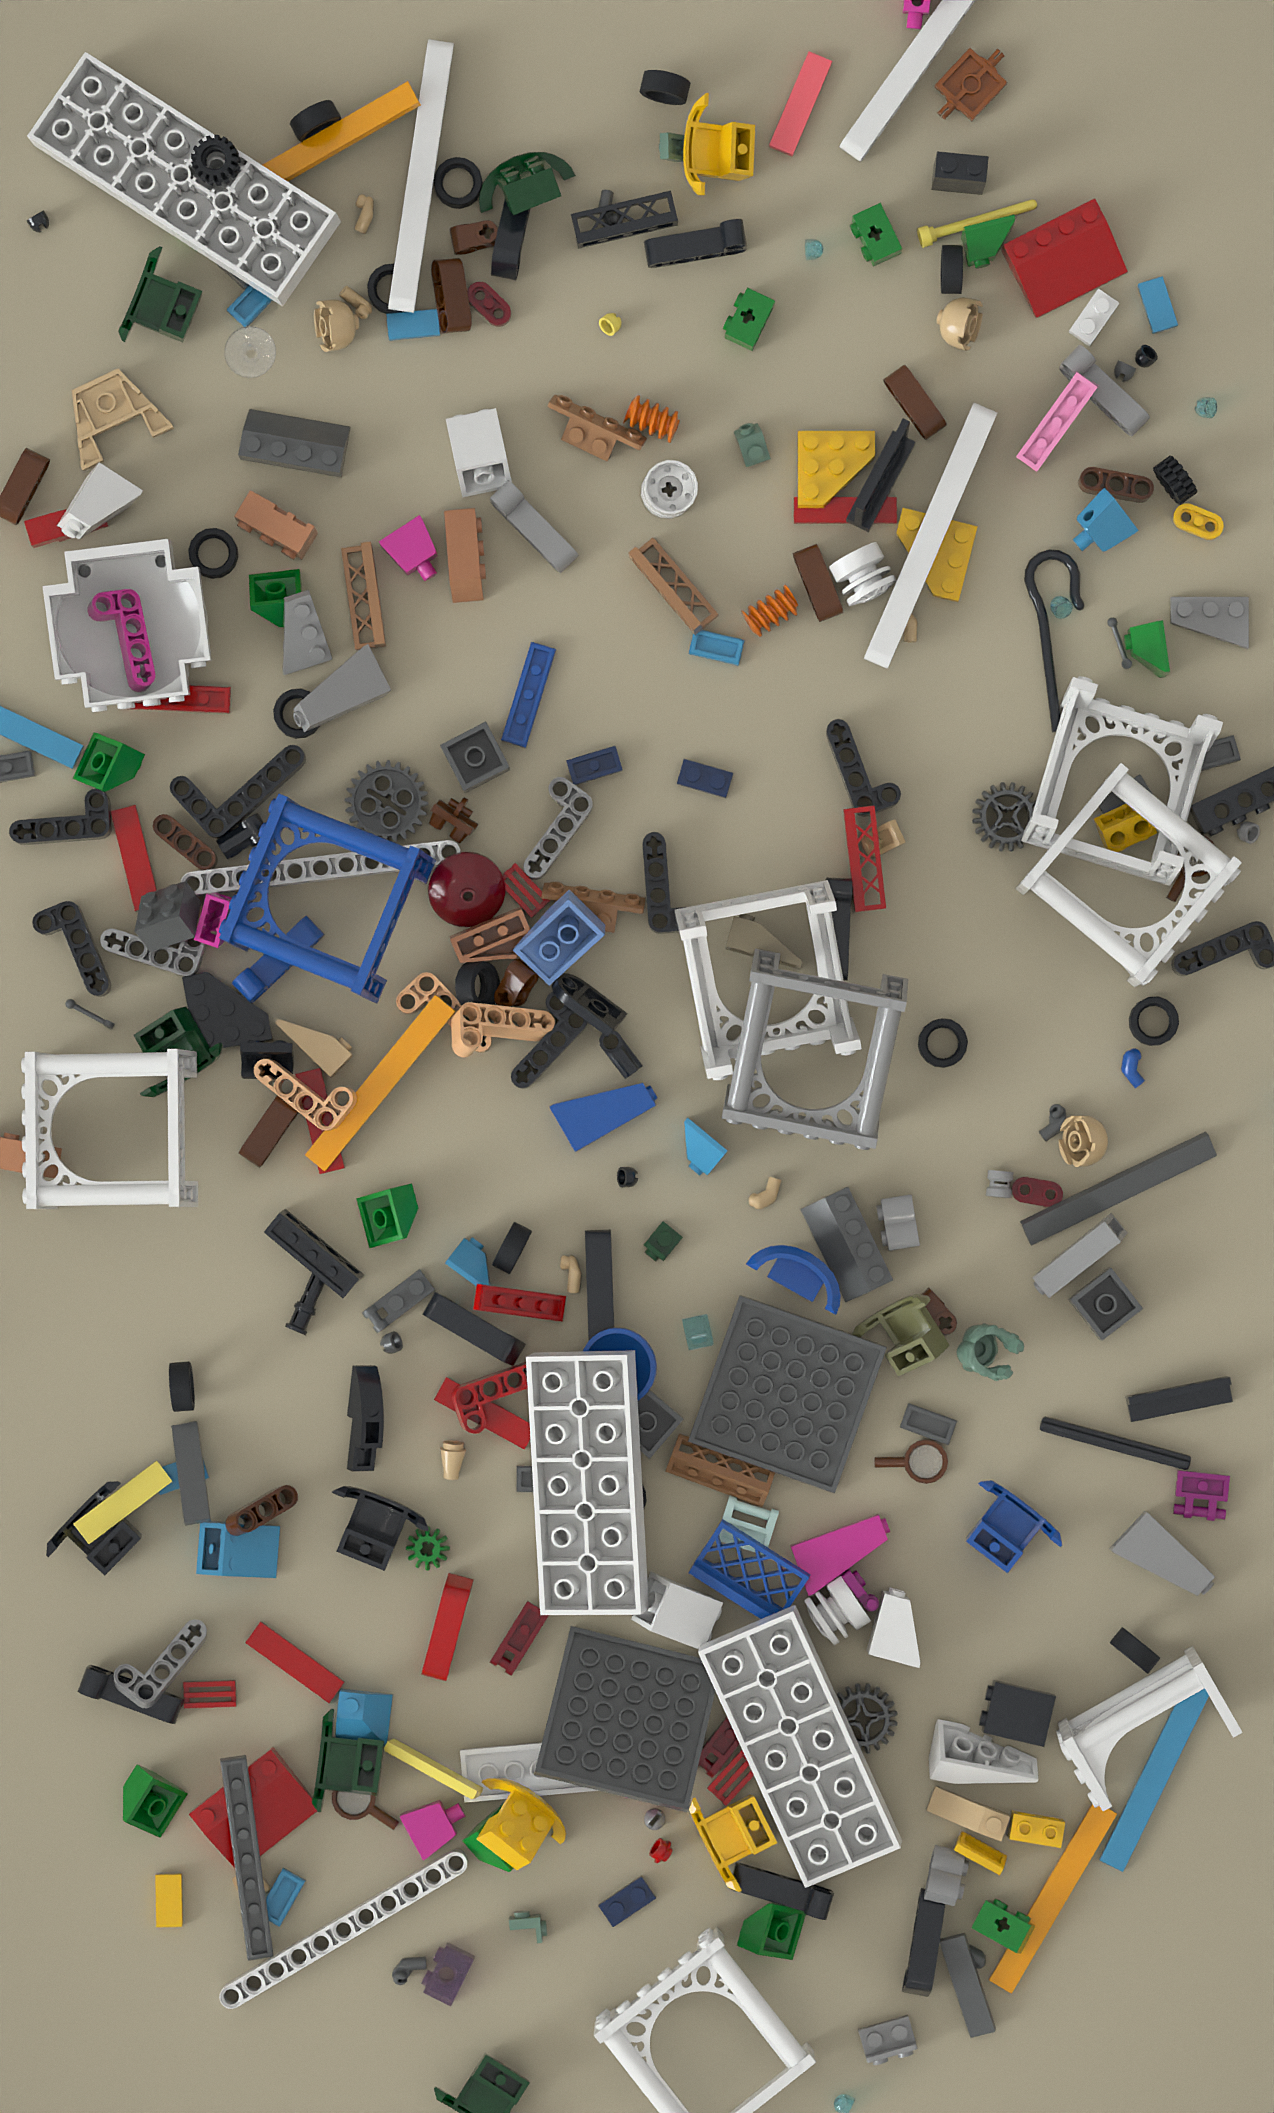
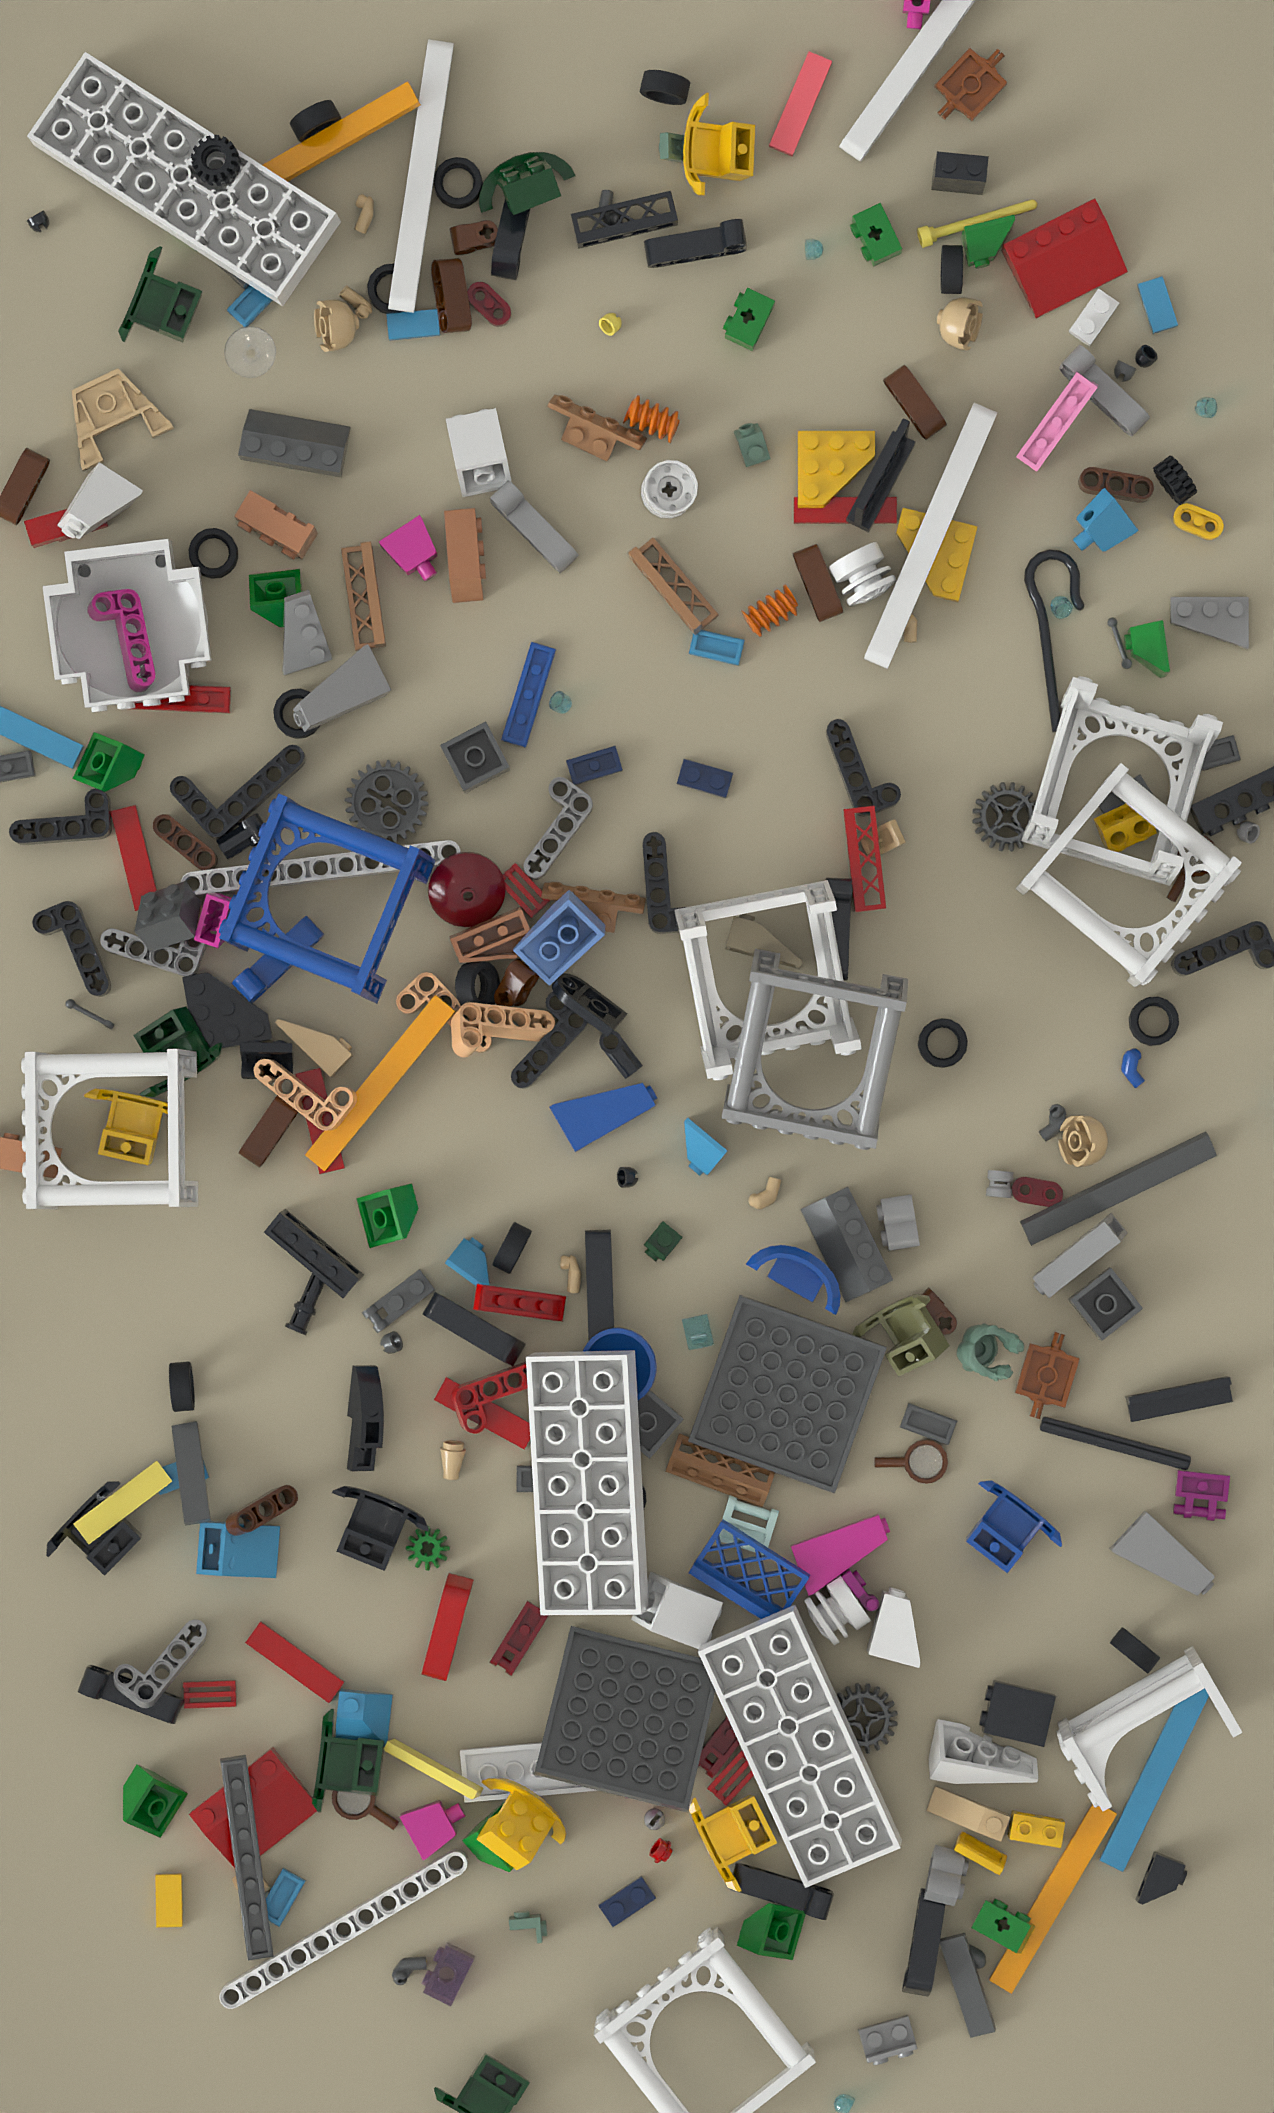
(130, 1126): none -> yellow piece
(455, 814): reddish brown hips -> none
(560, 702): none -> clear light blue hinge
(1047, 1375): none -> dark orange plate
(1161, 1878): none -> black slope

